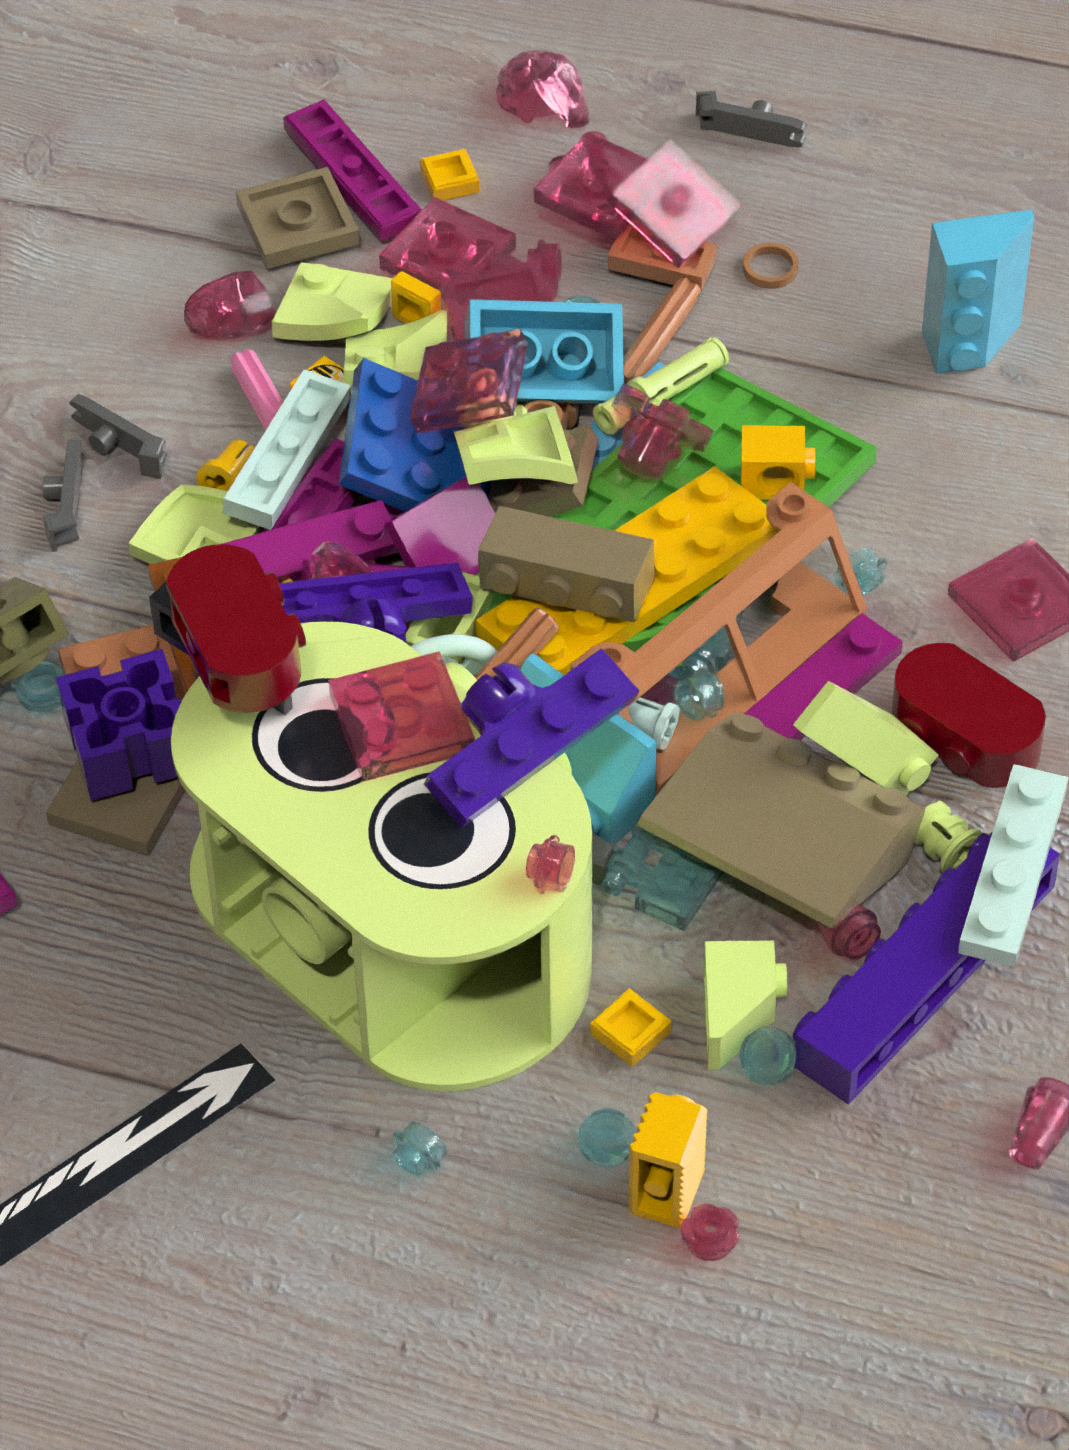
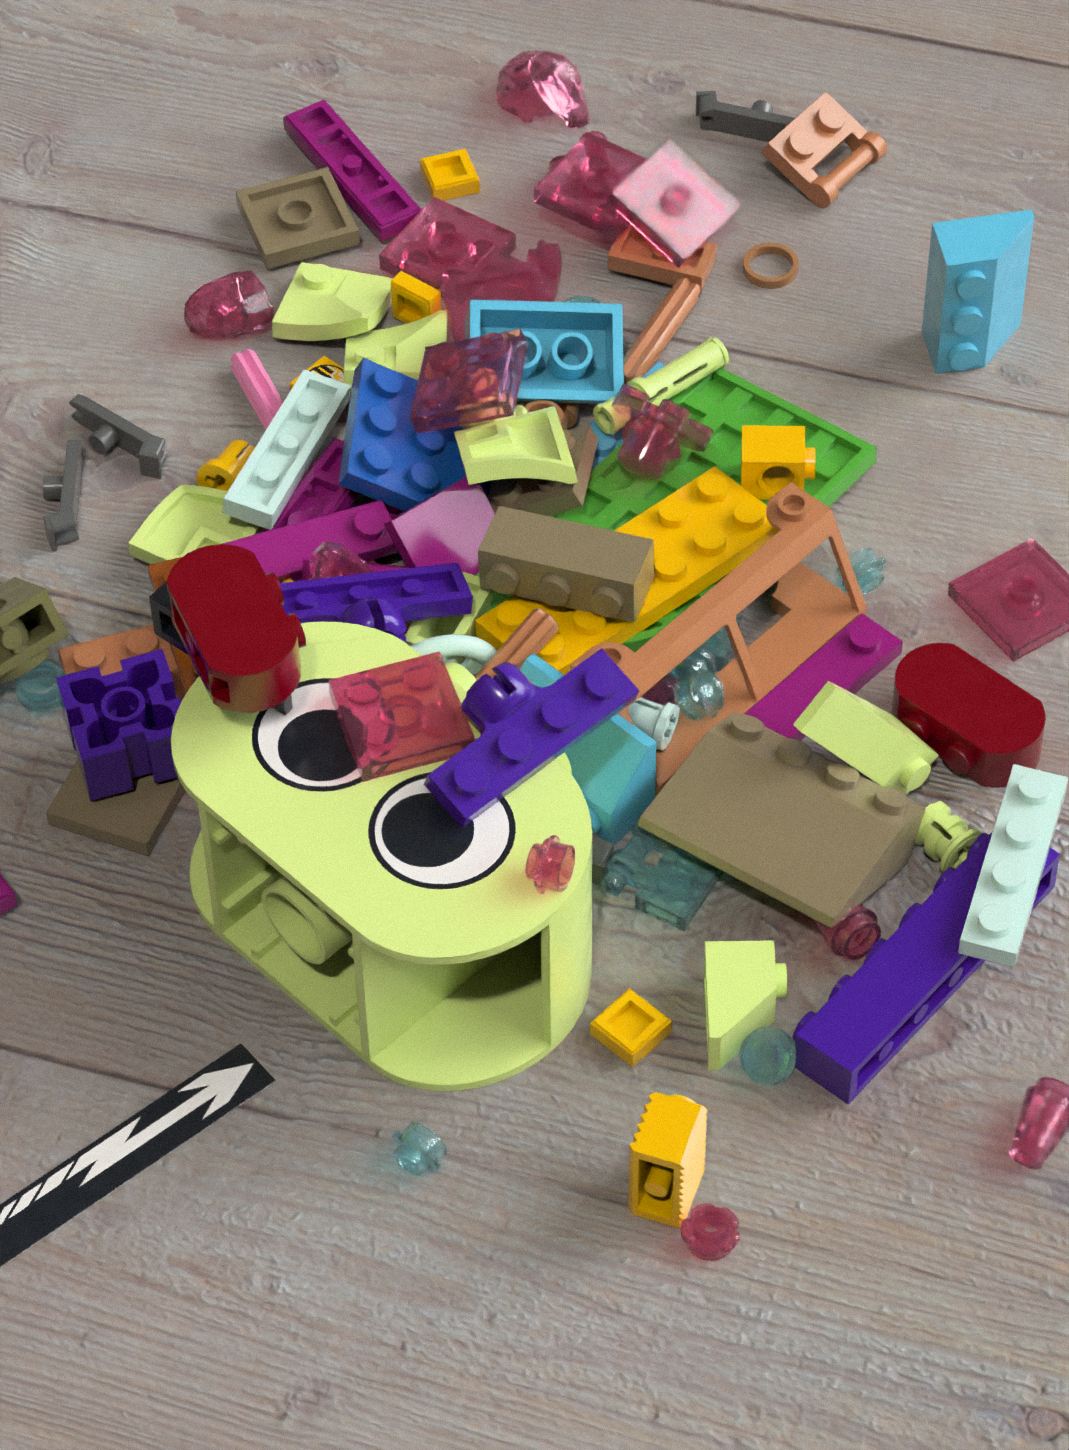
(606, 1137): clear light blue plate -> none
(812, 139): none -> plate

